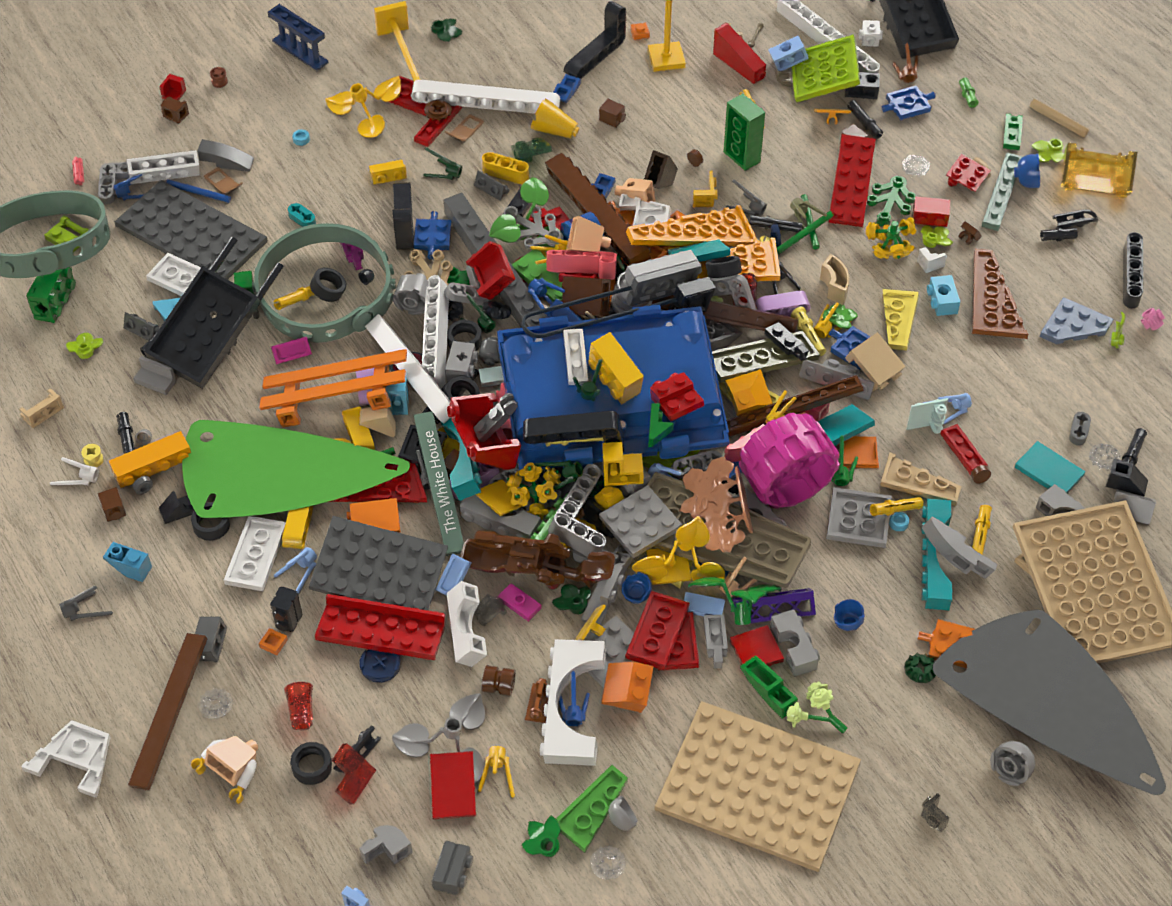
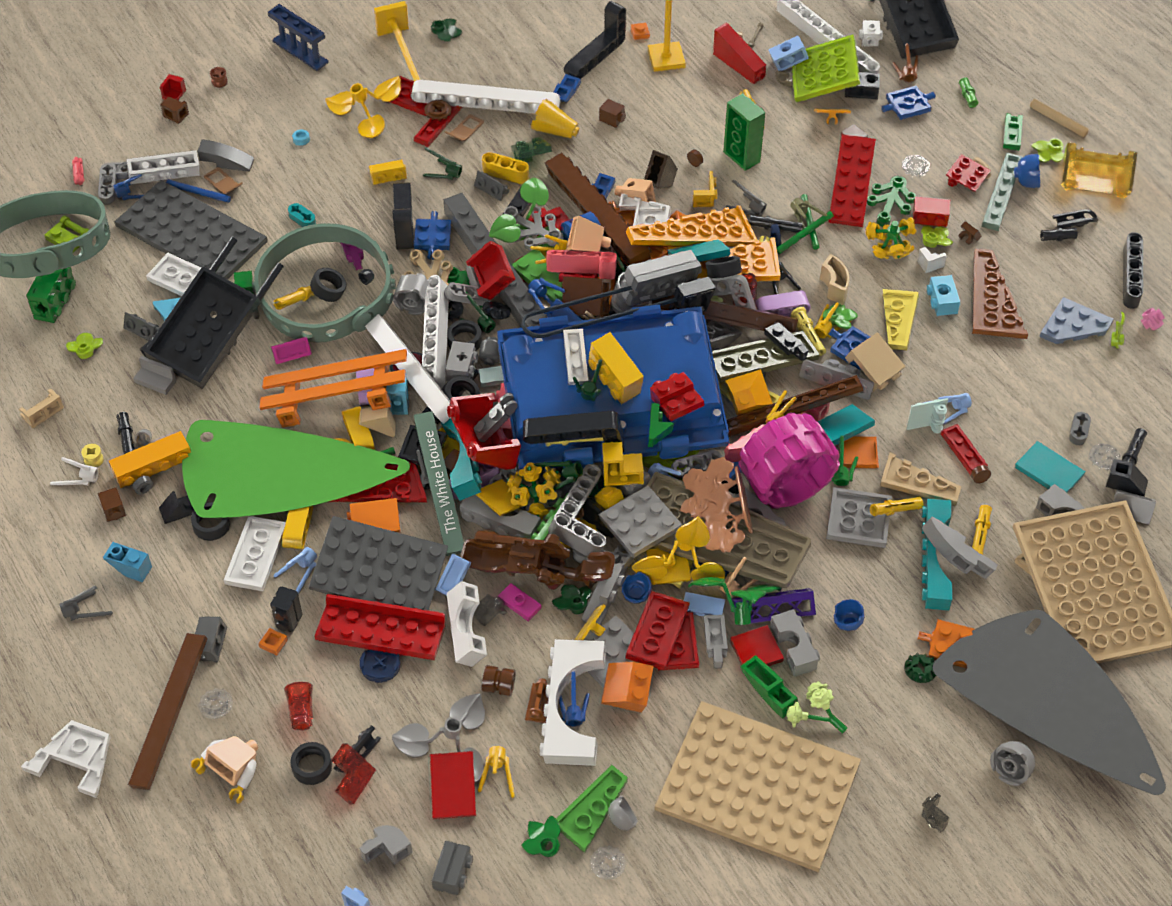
(868, 123): black pin -> none
(899, 521): medium azure tile -> none

